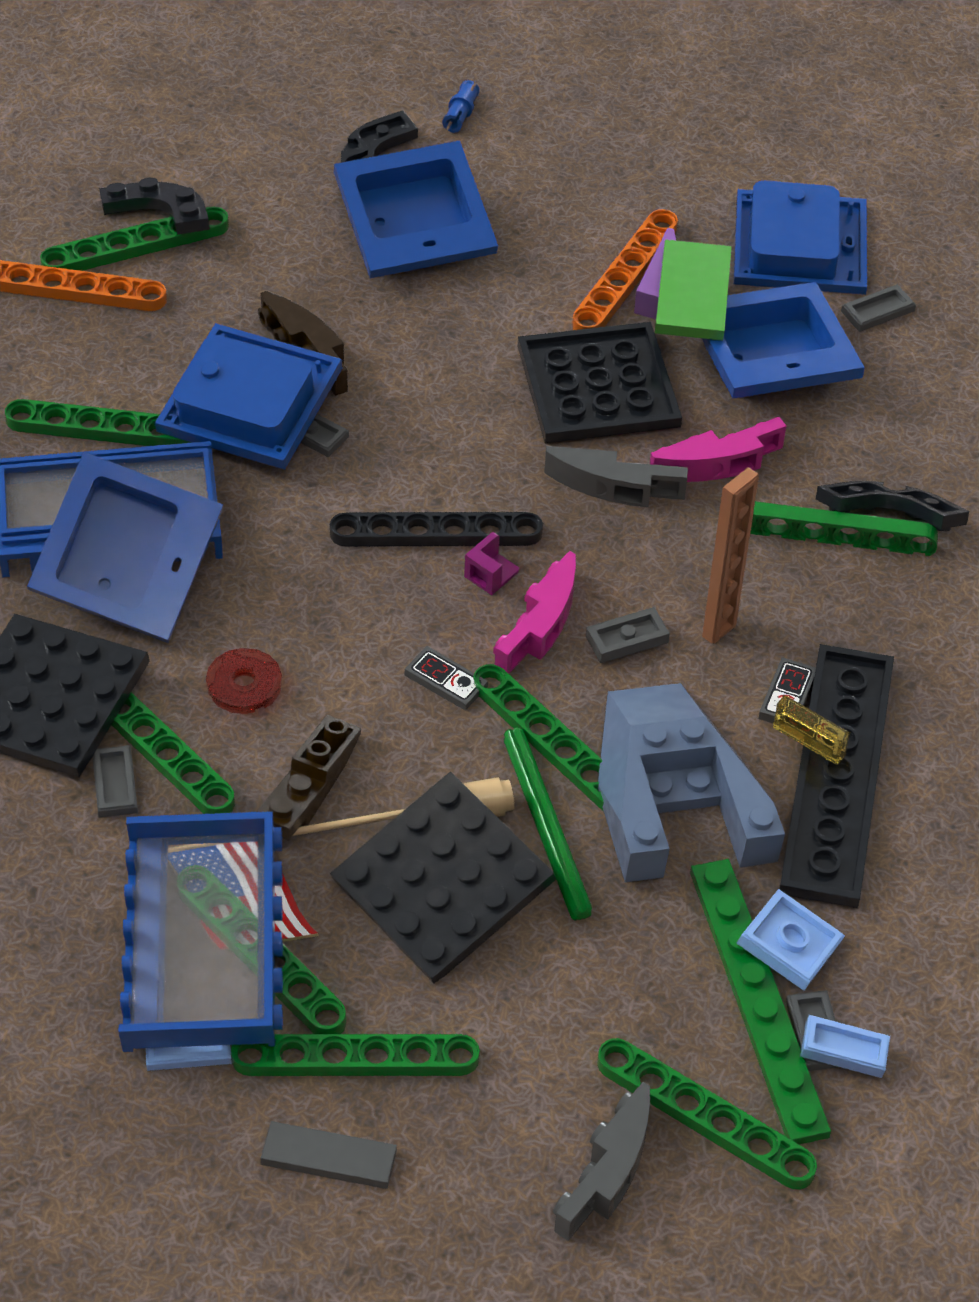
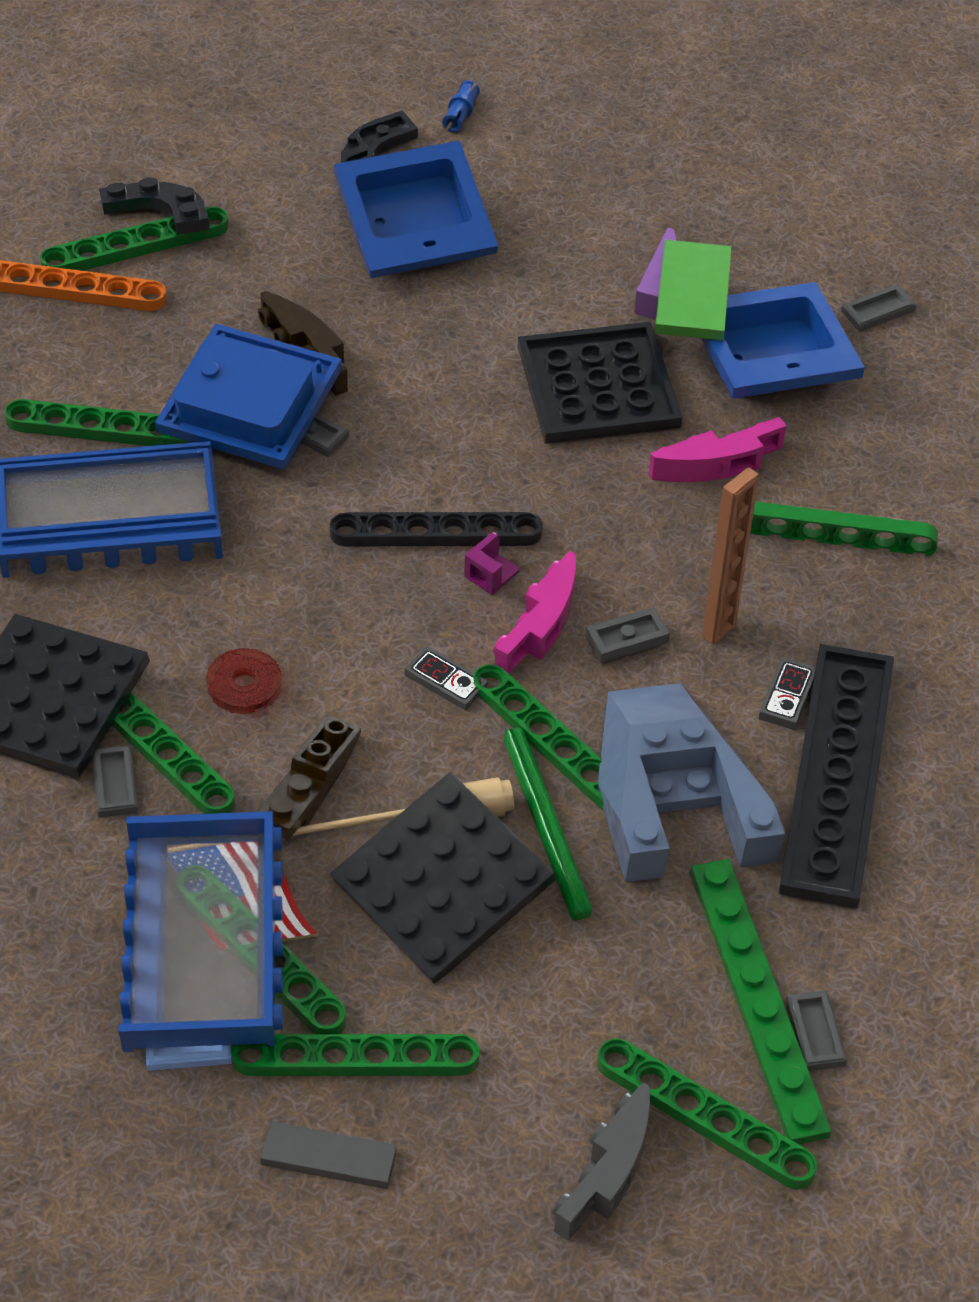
(119, 544): blue piece -> none
(620, 482): dark grey slope -> none
(621, 271): orange beam -> none
(790, 939): light blue tile -> none
(800, 237): blue piece -> none
(811, 730): clear yellow tile -> none
(845, 1046): light blue tile -> none
(913, 501): black plate -> none

